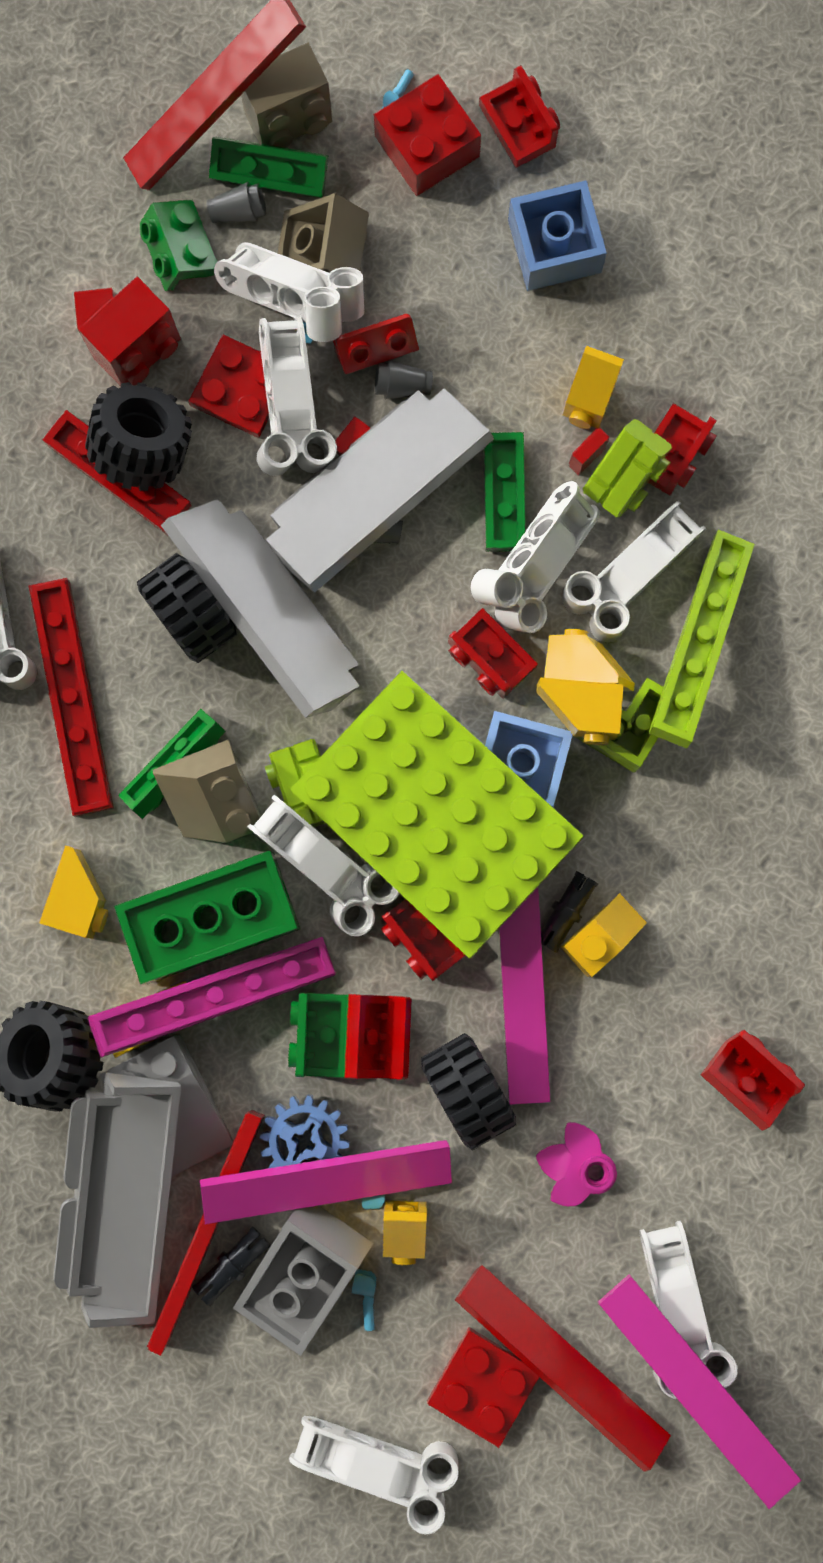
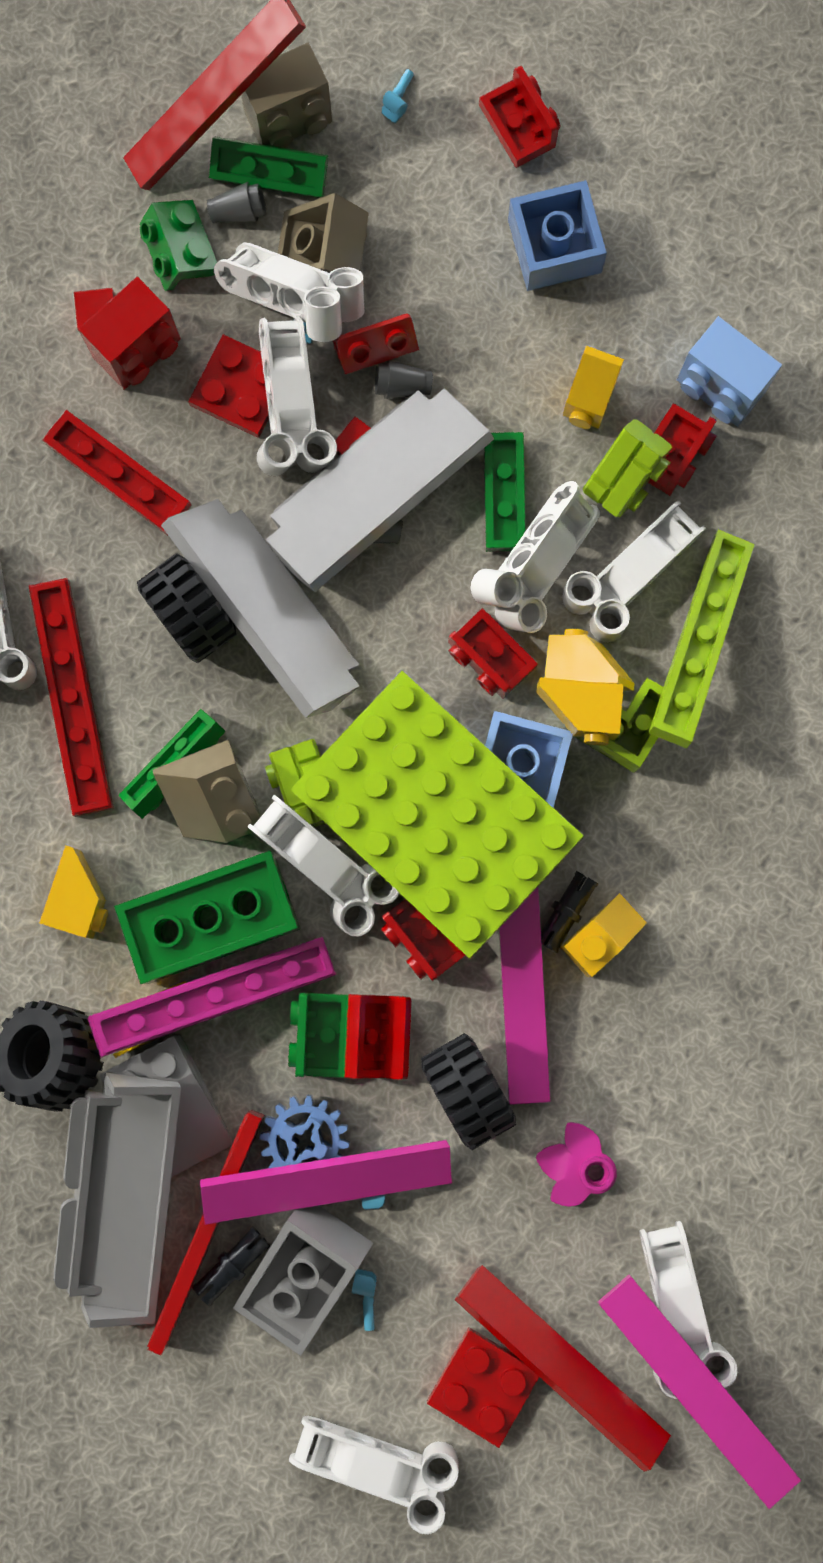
(131, 458): black tyre -> none
(404, 1231): yellow slope -> none
(427, 134): red brick -> none
(588, 451): red tile -> none
(727, 372): none -> light blue brick
(752, 1078): red bracket -> none

